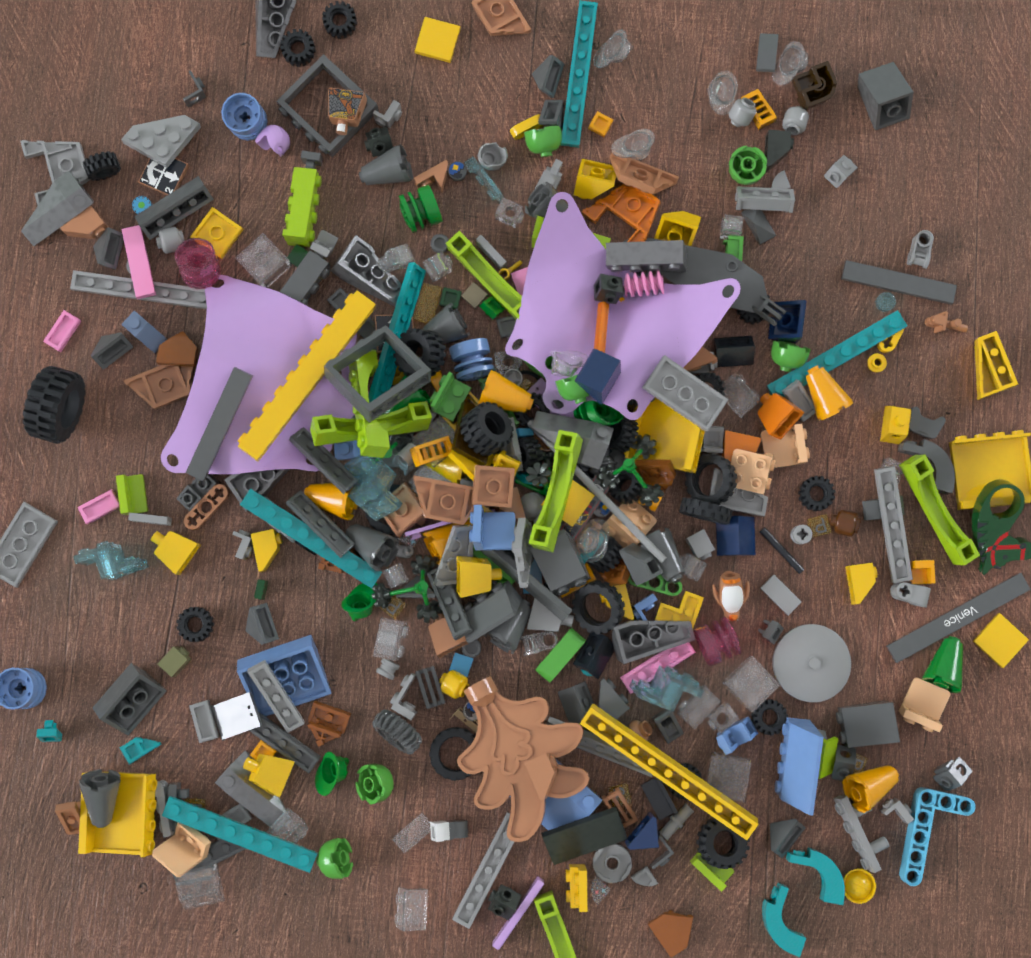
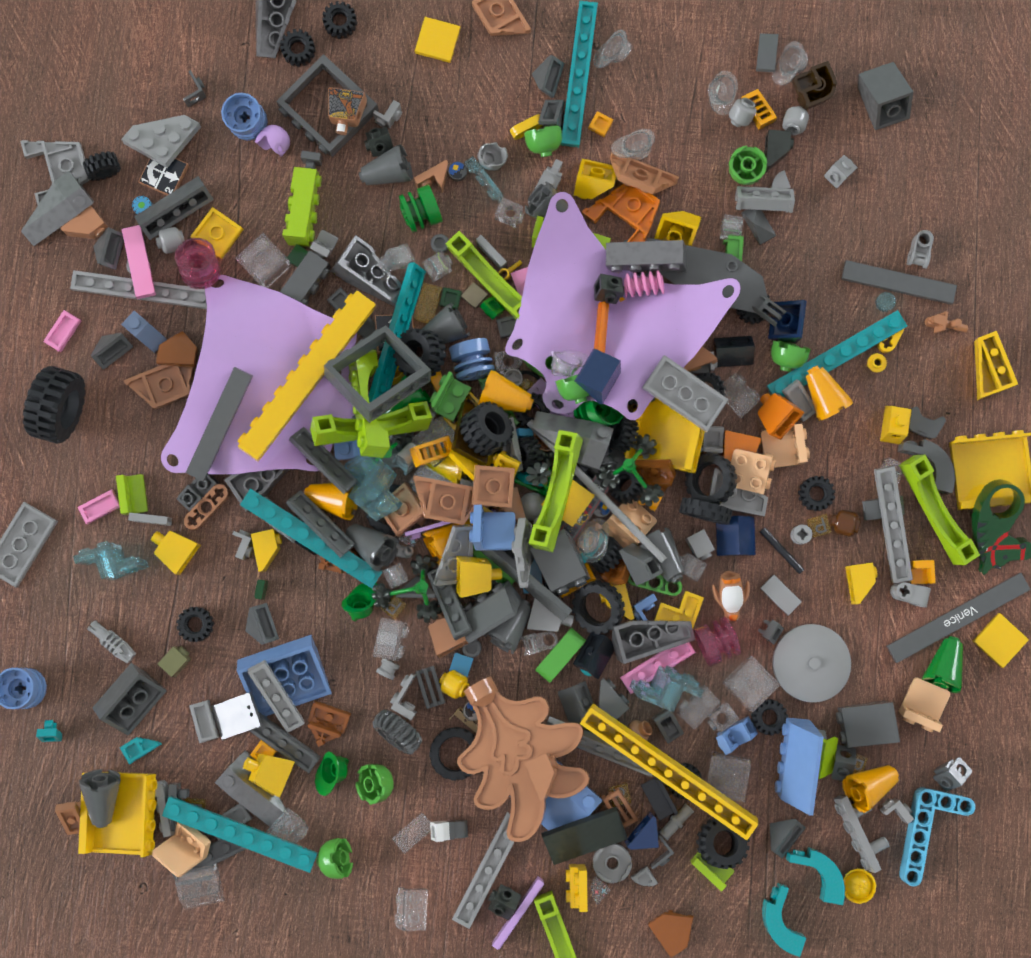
(112, 642): none -> light grey hinge

